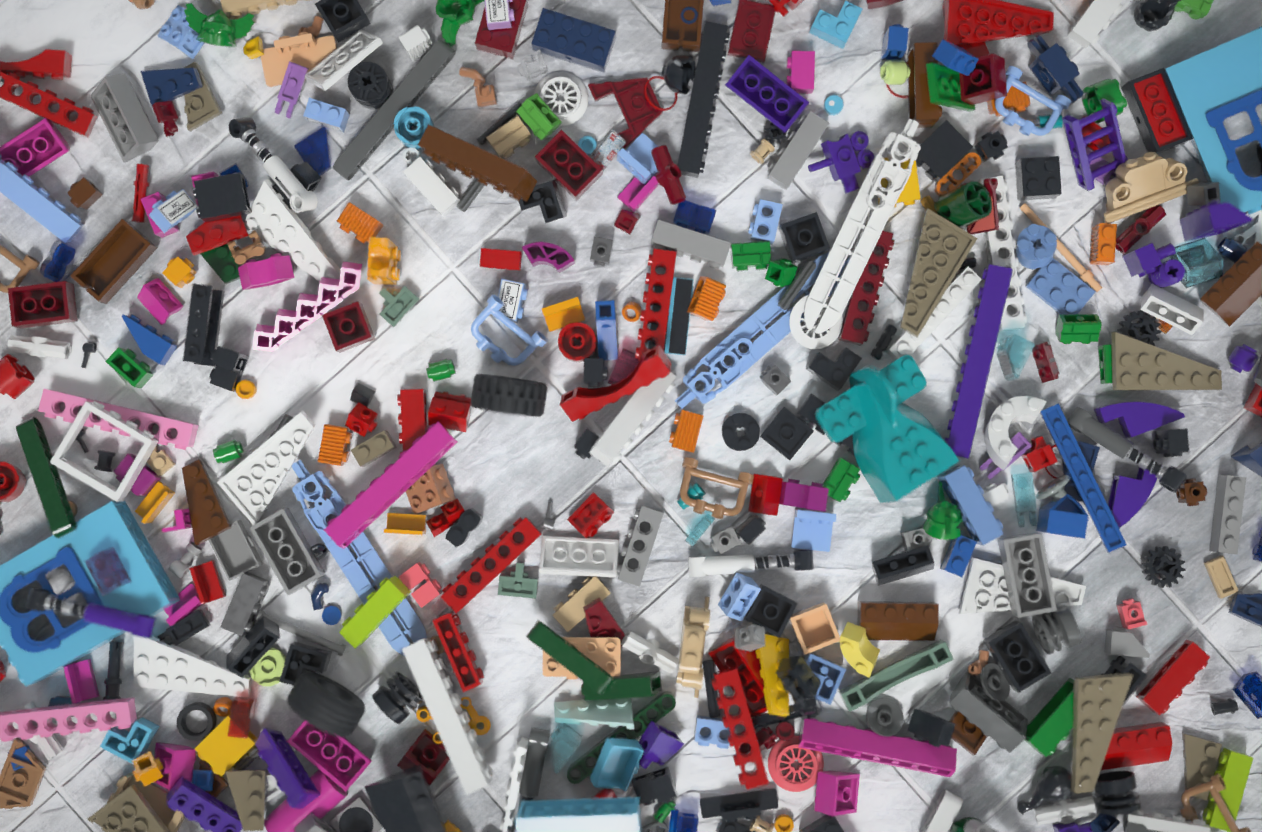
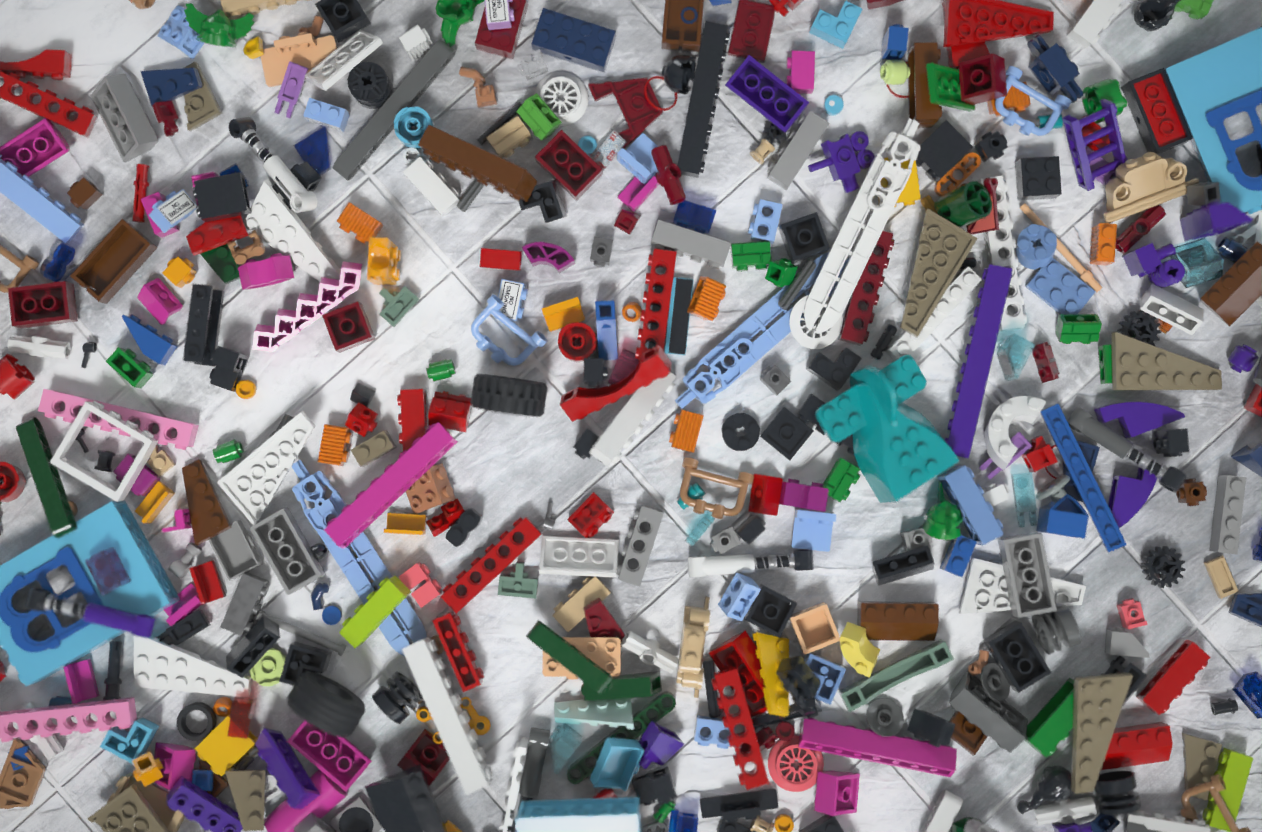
(750, 637): light grey brick -> none
(955, 57): blue brick -> none

